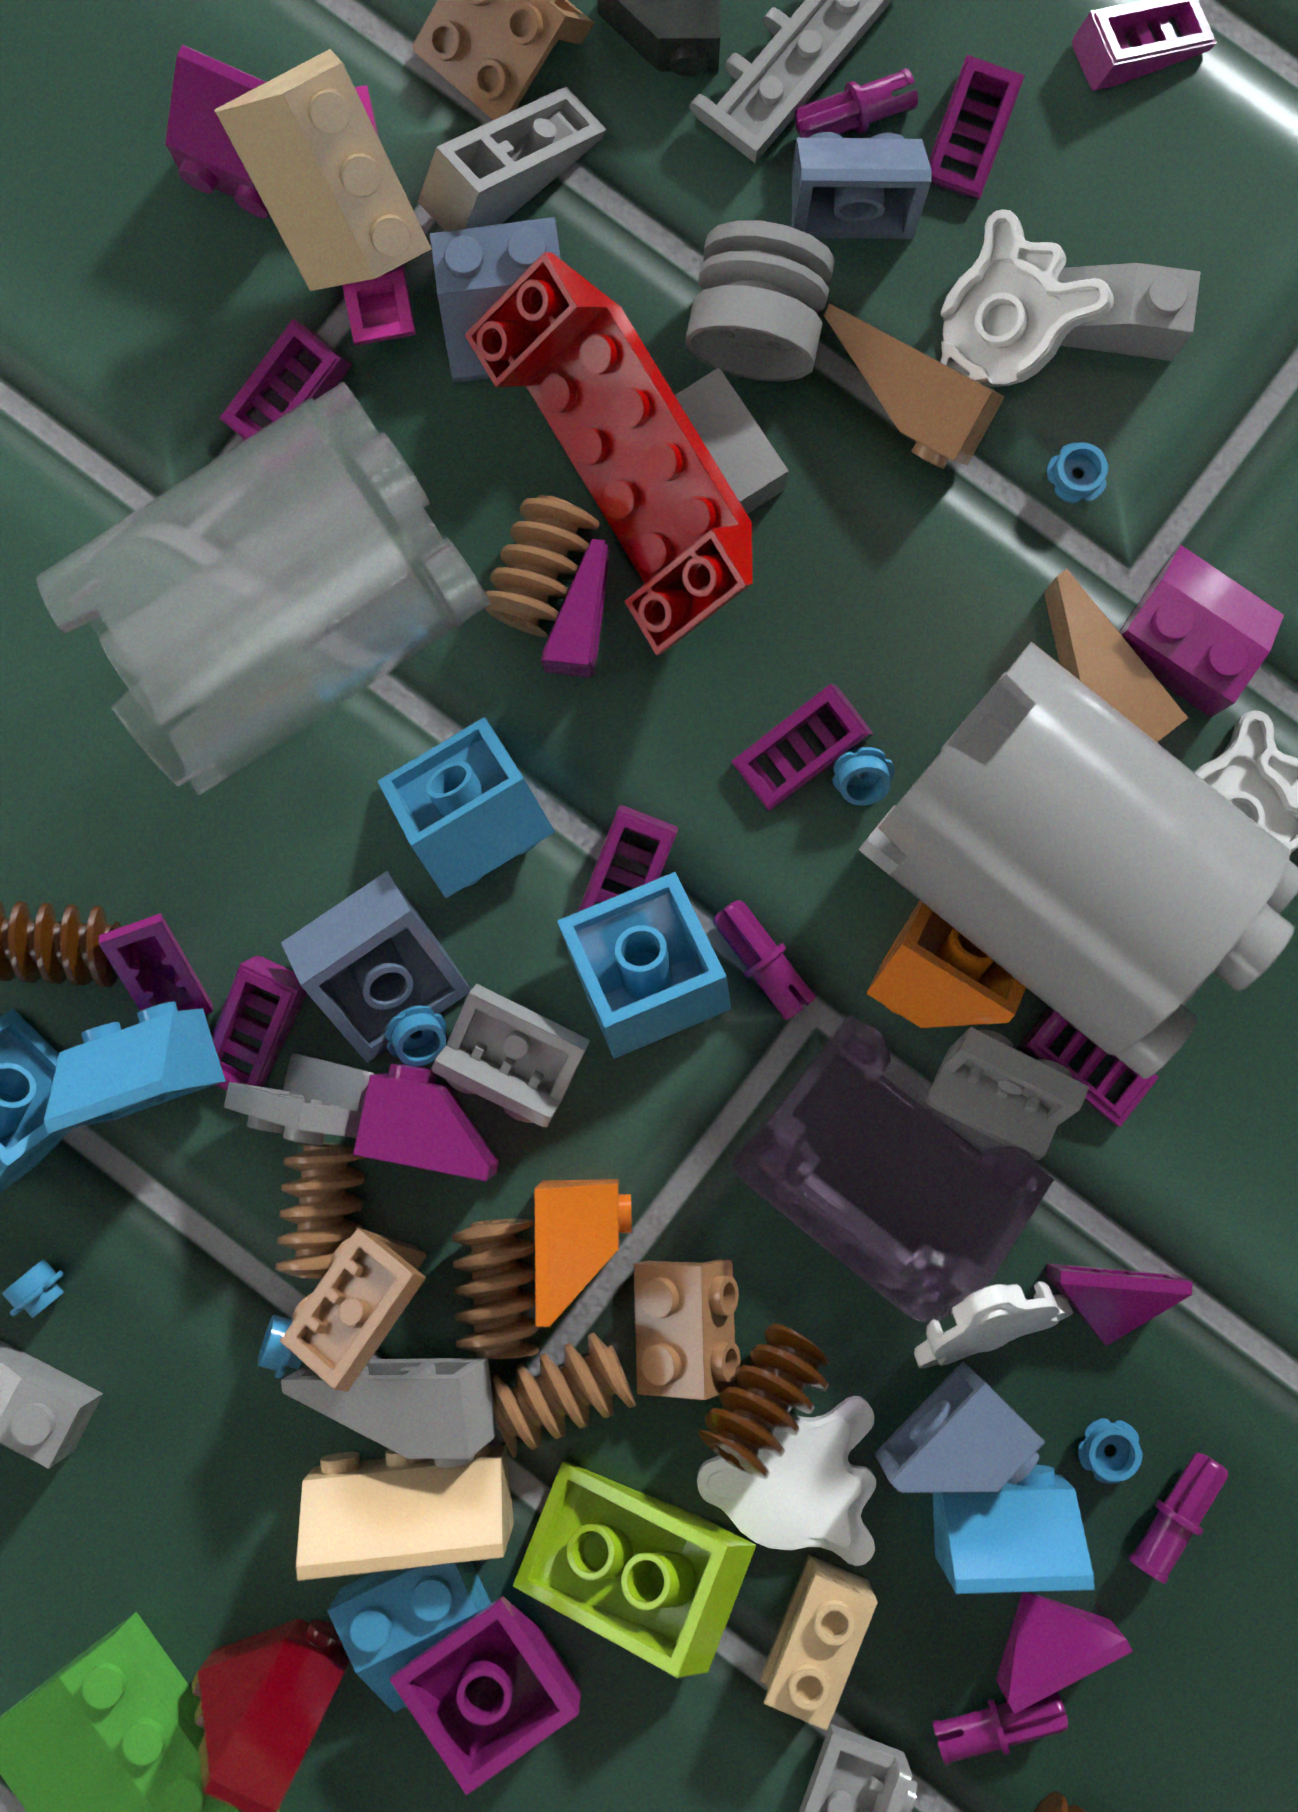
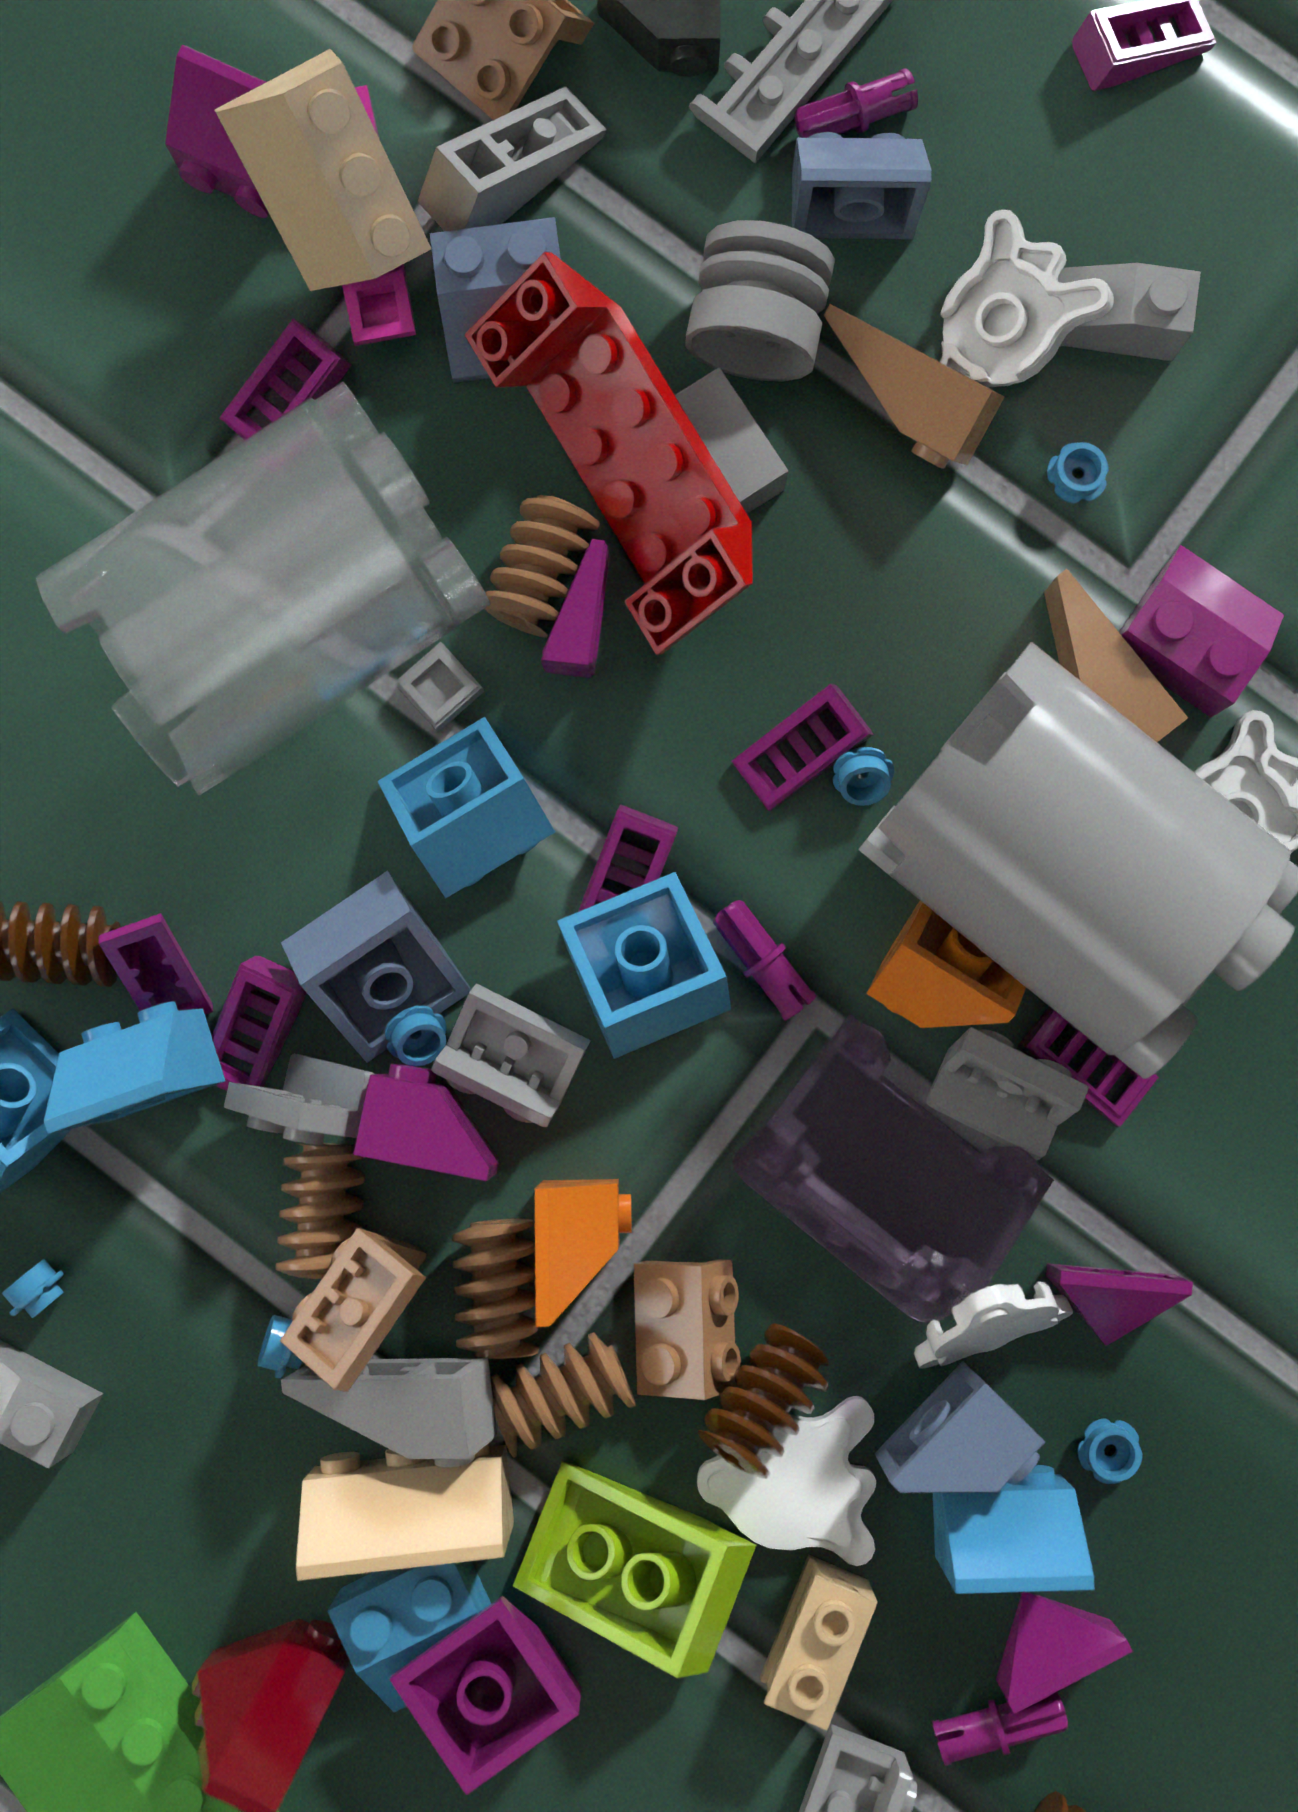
(439, 687): none -> light grey tile
(989, 80): magenta slope -> none
(1179, 1516): magenta axle -> none

